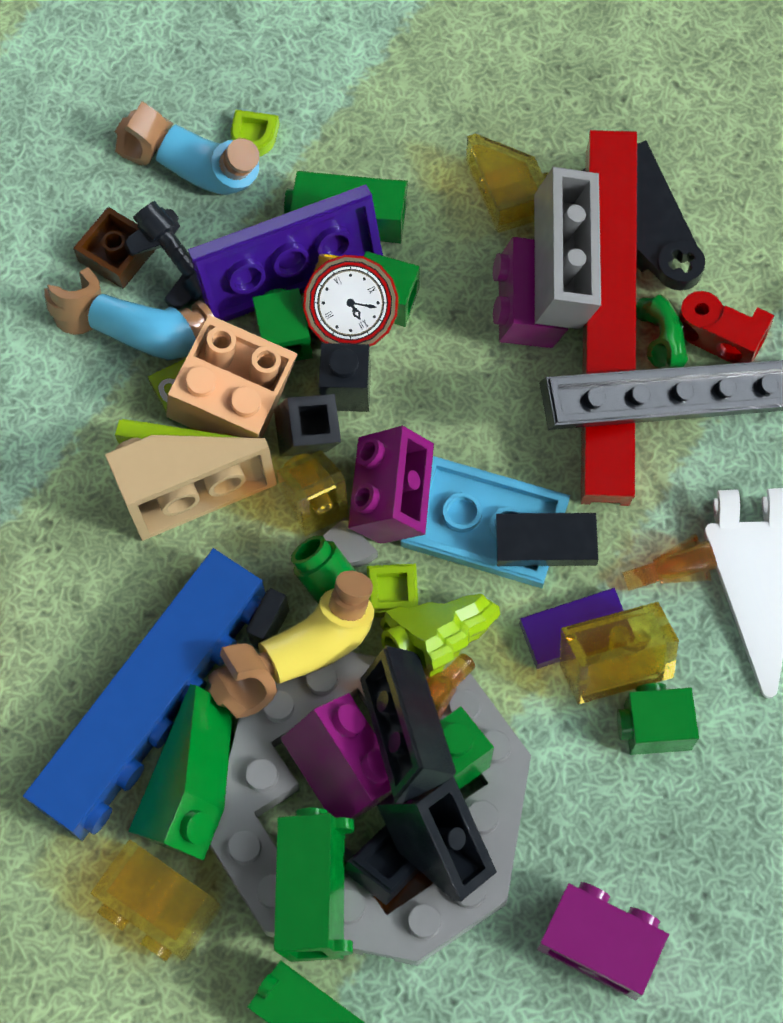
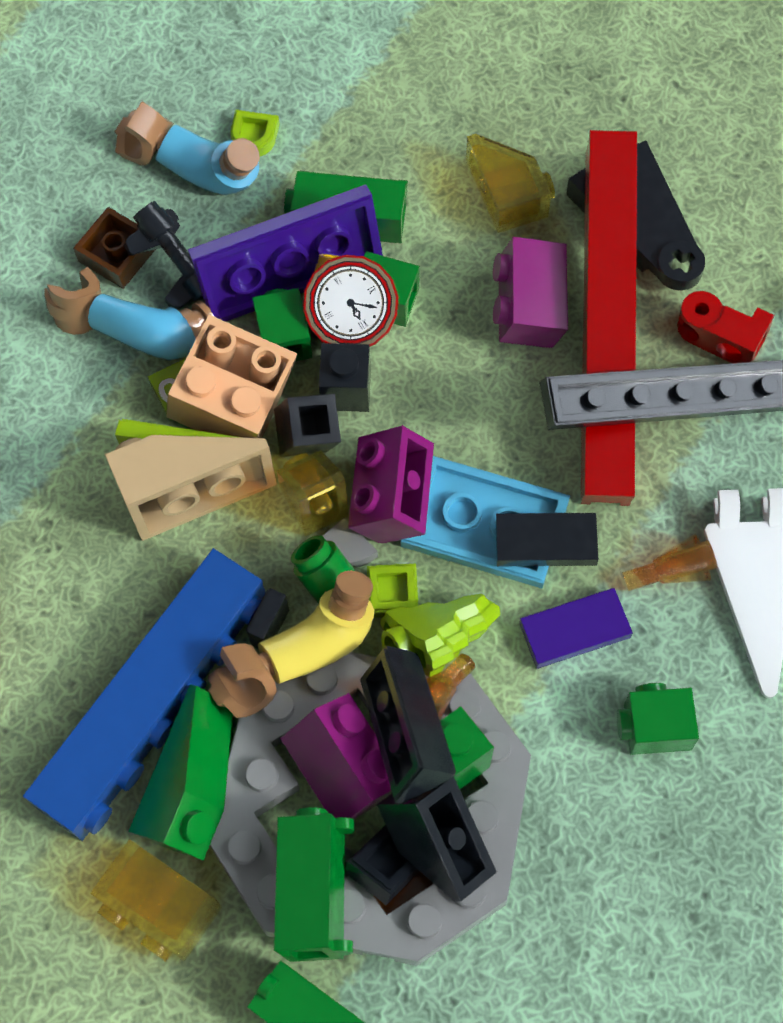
(567, 248): light grey brick -> none
(604, 940): magenta brick -> none
(618, 652): clear yellow brick -> none
(670, 345): green piece -> none

